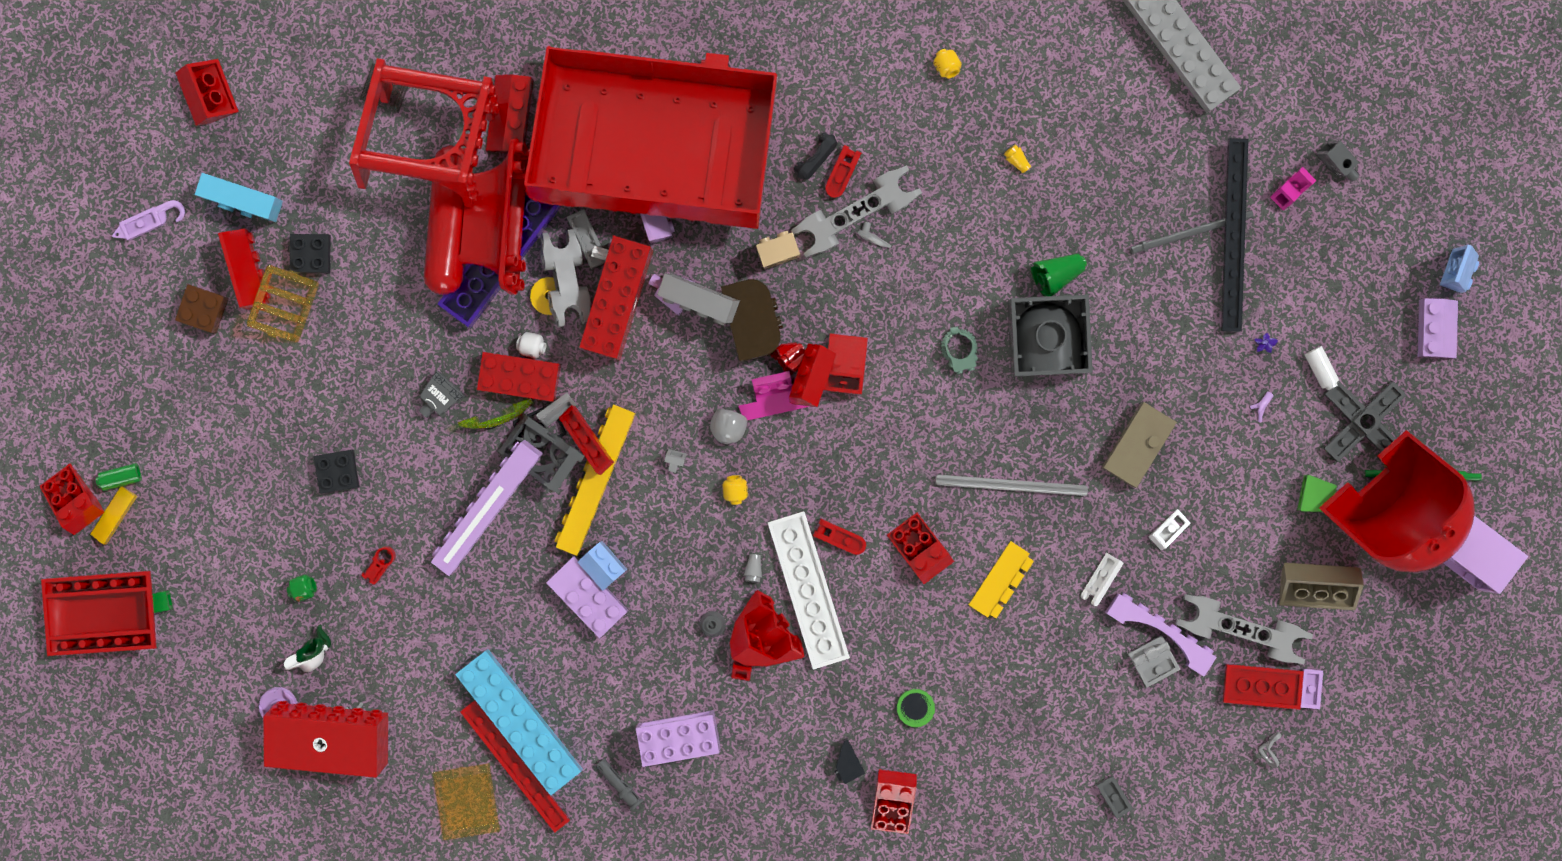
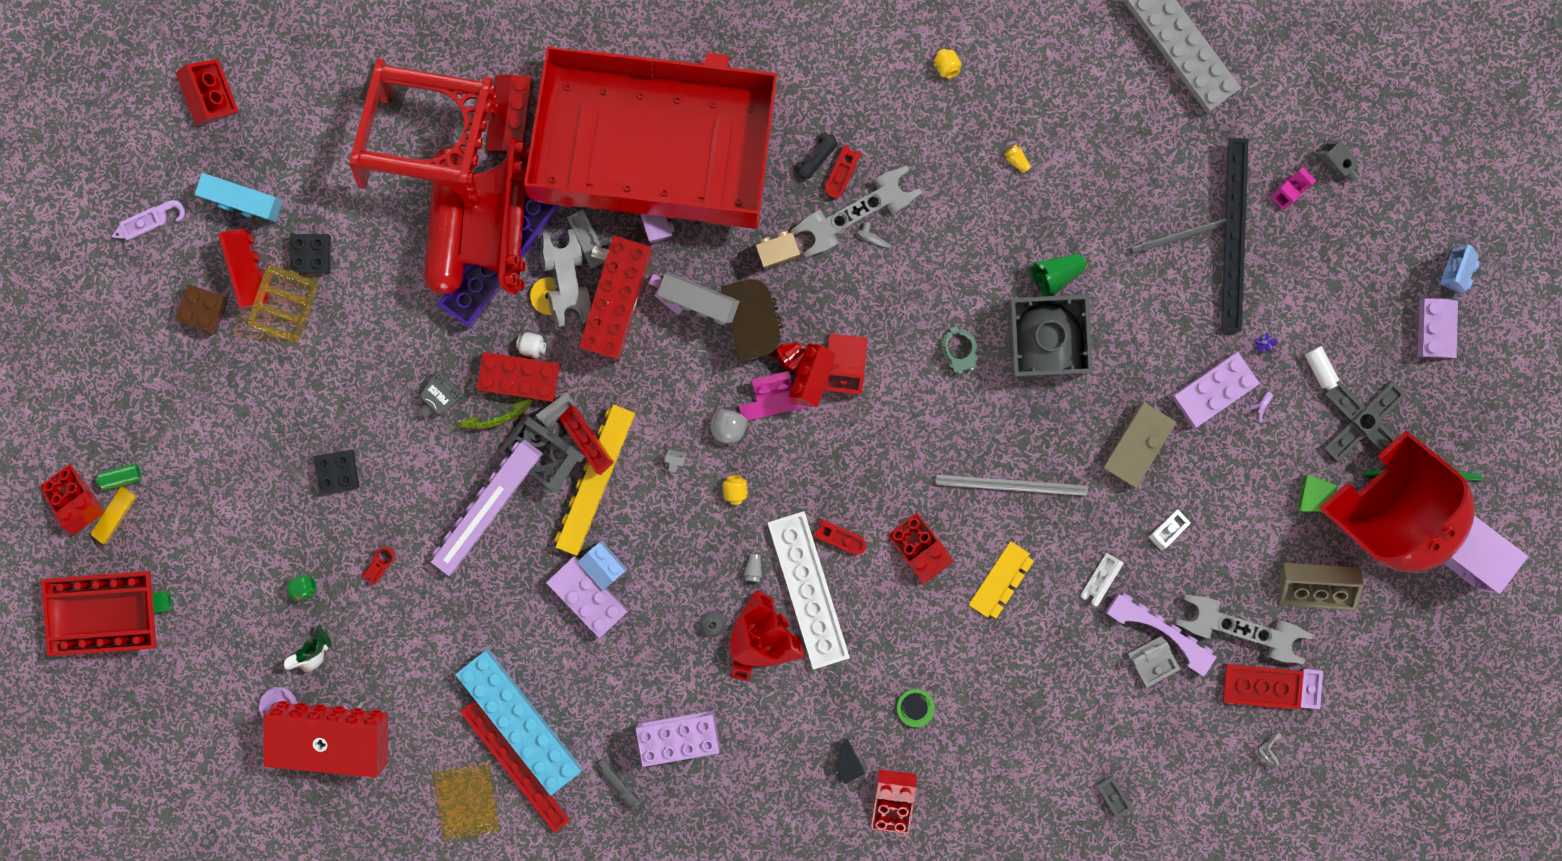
(1215, 390): none -> lavender brick

